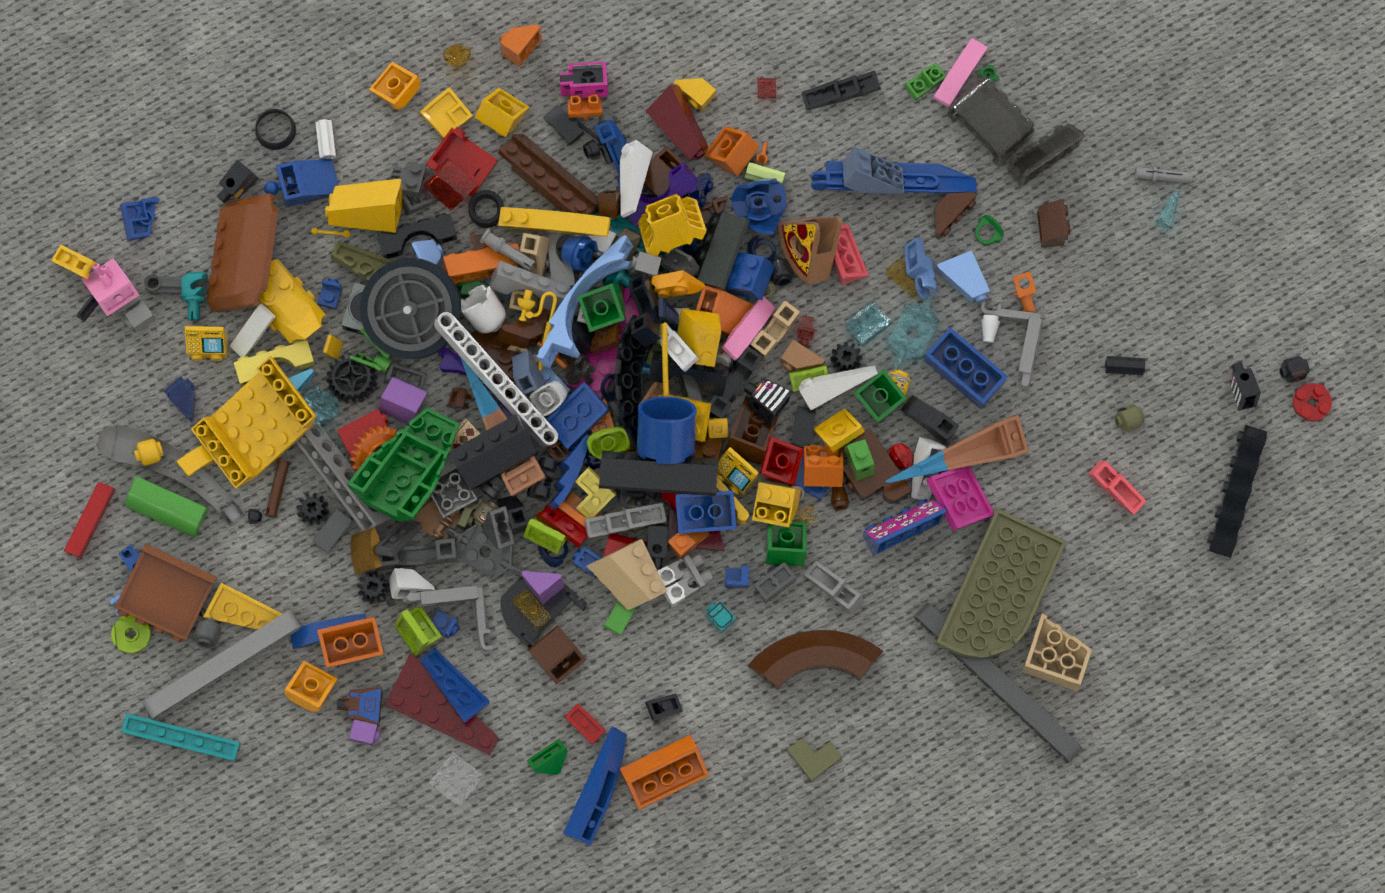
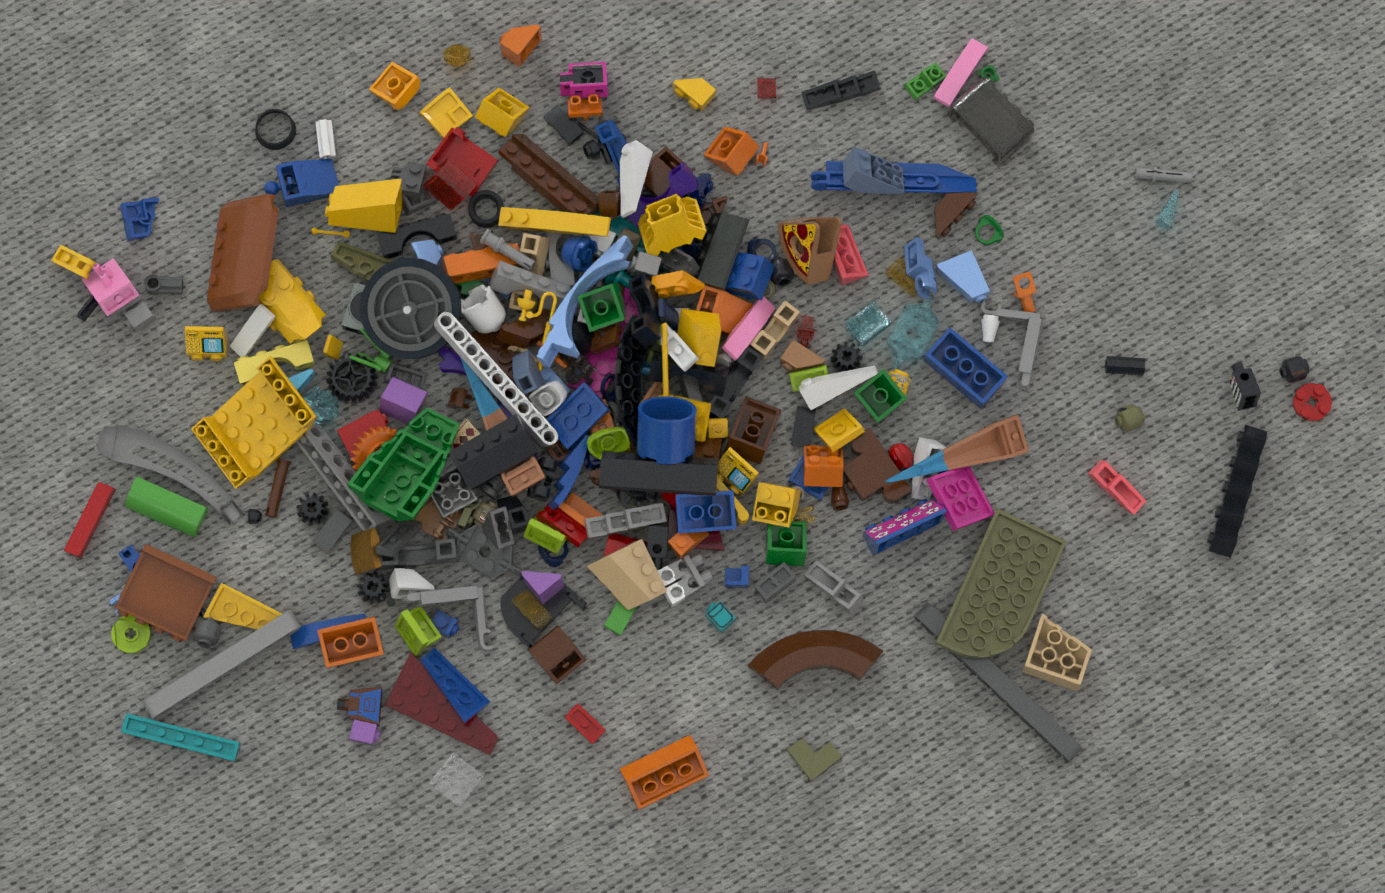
(148, 452): yellow head -> none
(183, 397): clear blue slope -> none
(192, 295): teal piece -> none
(195, 460): yellow slope -> none
(240, 177): black torso -> none
(310, 687): light orange slope -> none
(330, 293): blue bracket -> none
(549, 759): green slope -> none
(584, 558): blue bracket -> none
(596, 498): light yellow plate -> none
(597, 790): blue slope -> none
(663, 707): black slope -> none
(677, 121): dark red slope -> none
(758, 172): yellowish green axle -> none
(763, 214): blue piece -> none
(767, 399): black torso -> none
(781, 462): red slope -> none
(860, 459): bright green torso -> none
(930, 419): black slope -> none
(1045, 154): clear smoke slope -> none
(1053, 224): reddish brown slope -> none

